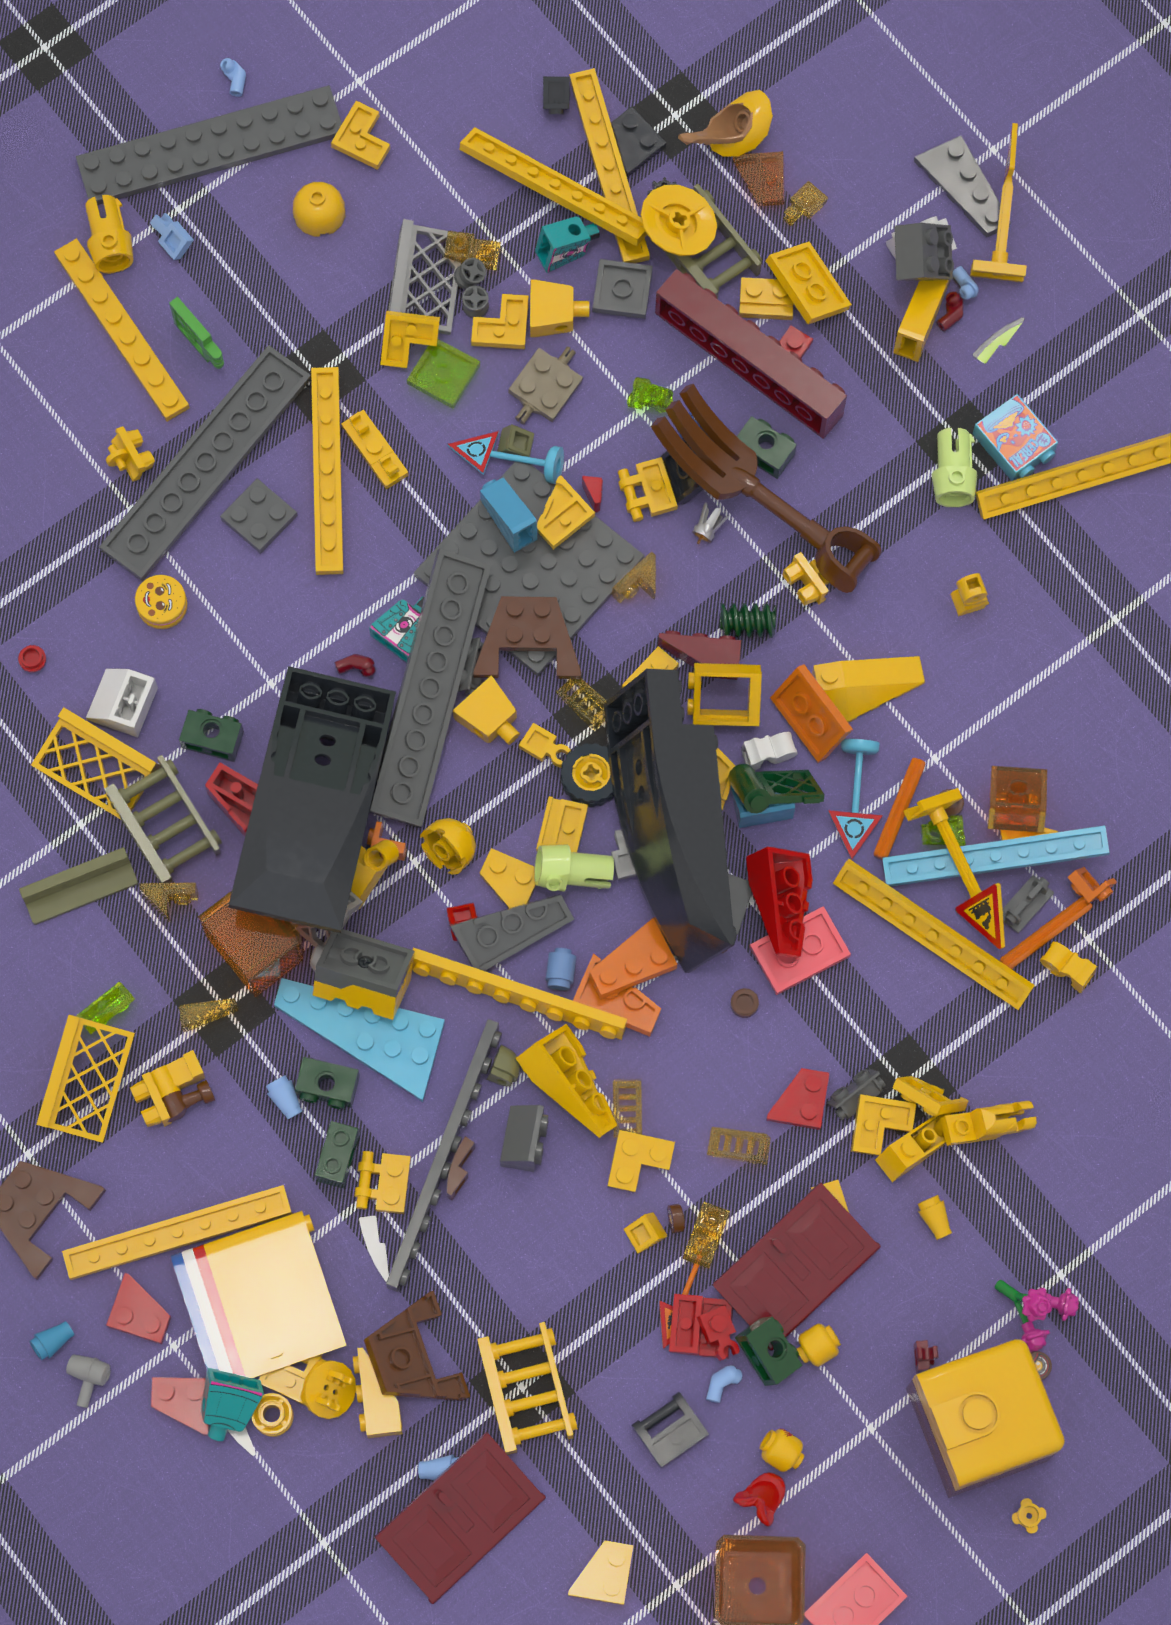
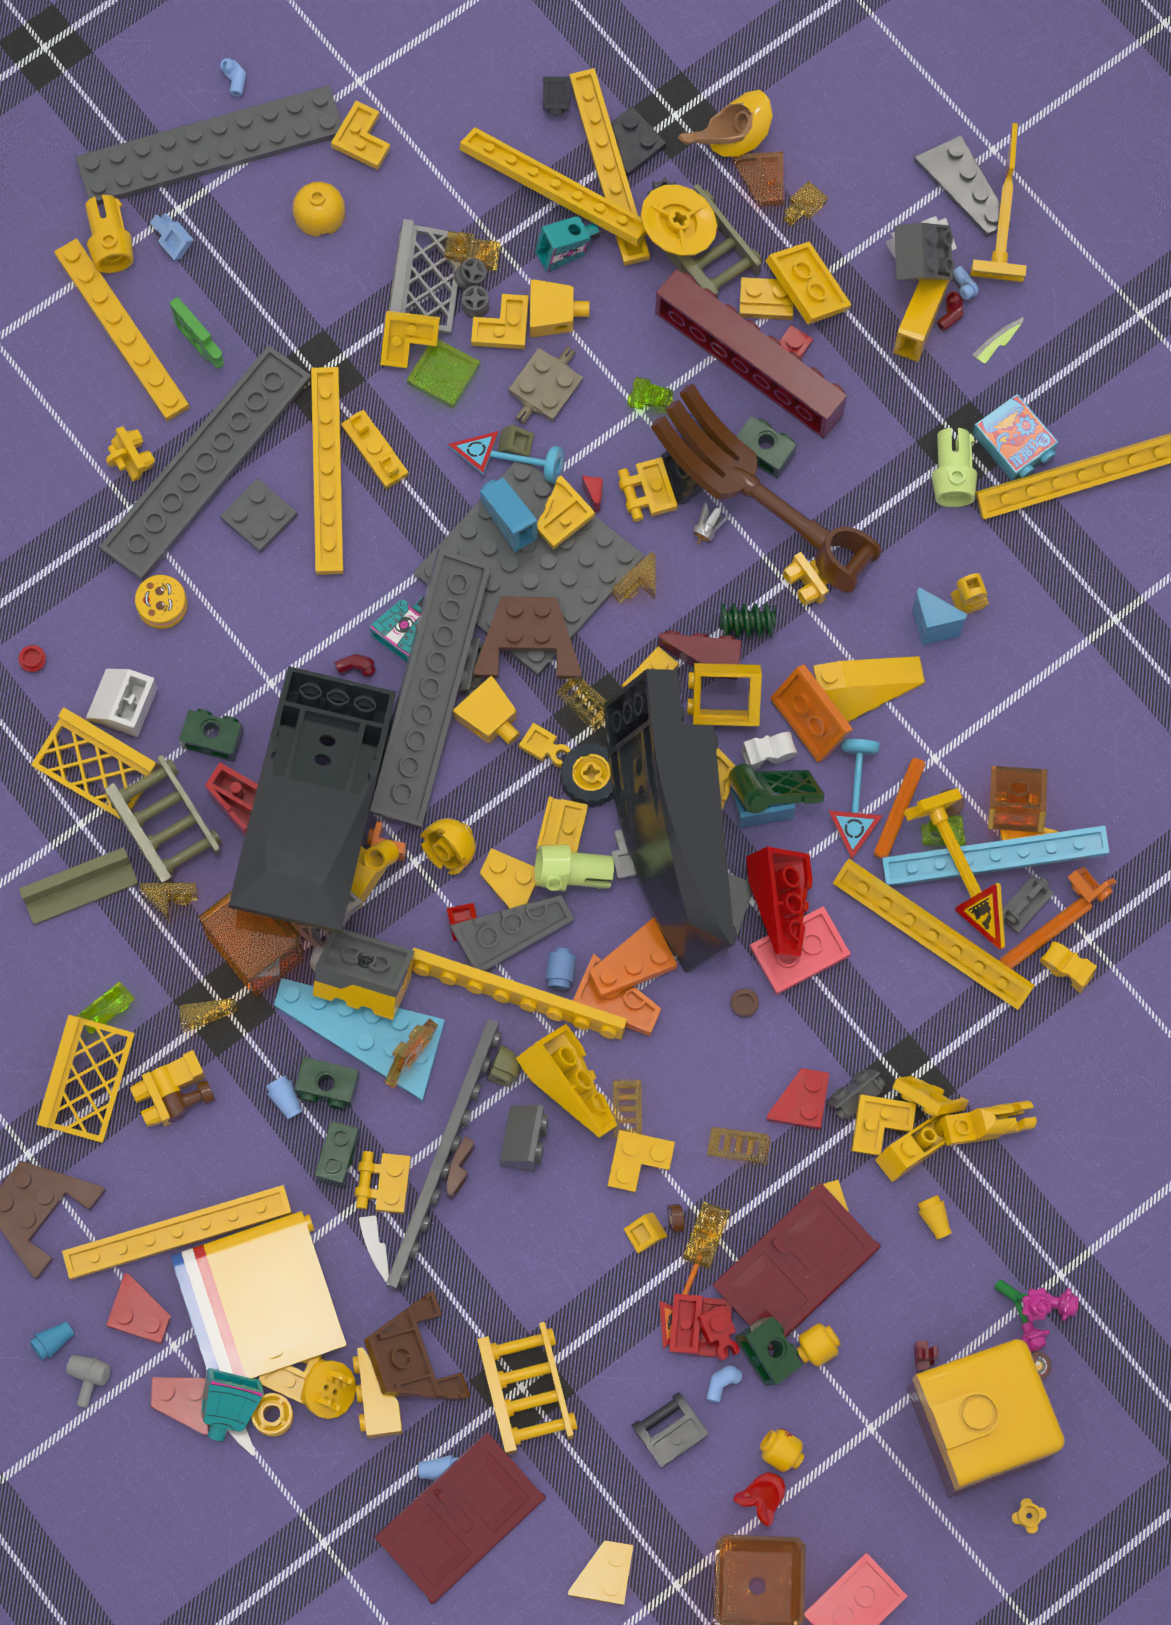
(408, 1053): none -> clear orange wing
(622, 288): dark grey plate -> none
(936, 618): none -> dark azure slope

